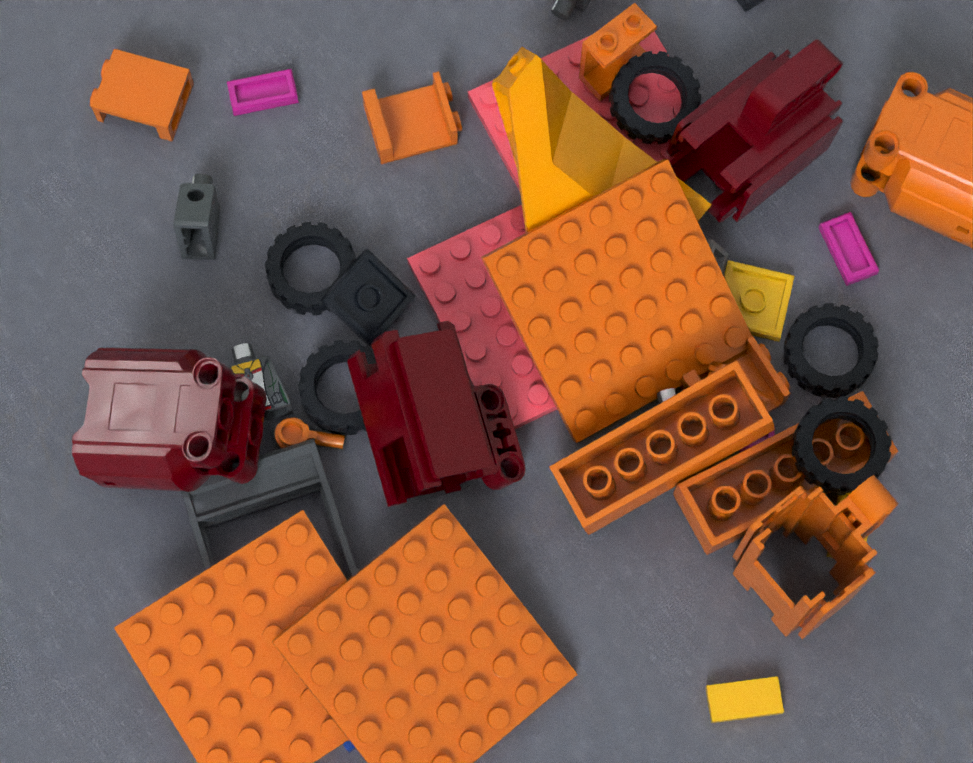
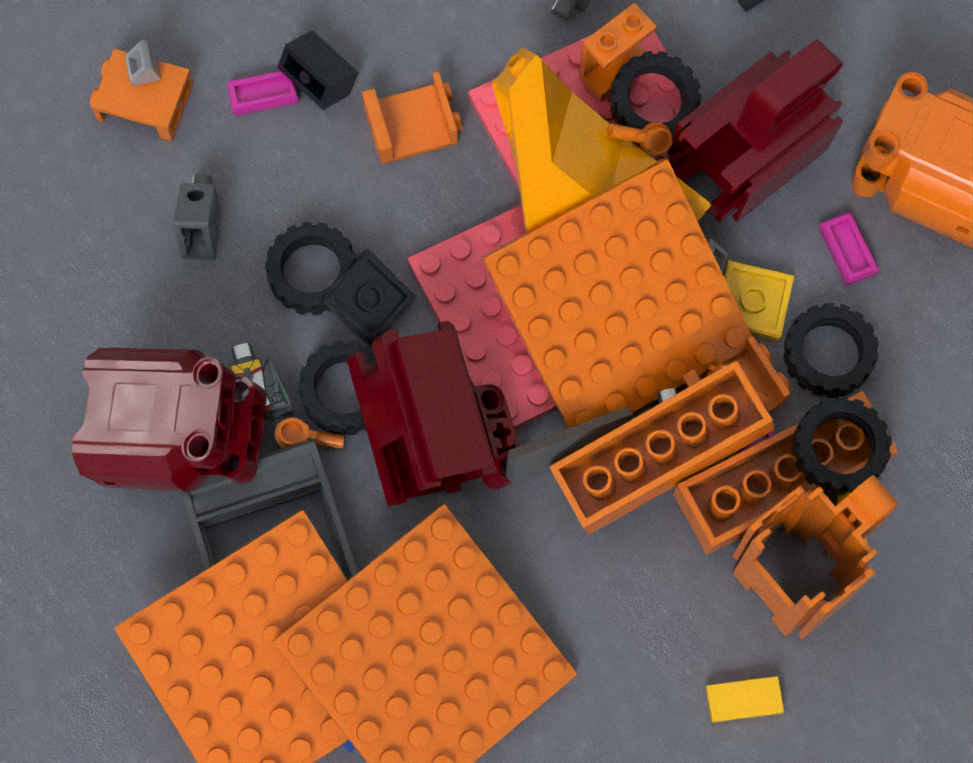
(142, 64): none -> light grey slope
(317, 70): none -> black brick
(538, 455): none -> dark grey tile
(653, 138): none -> orange plate

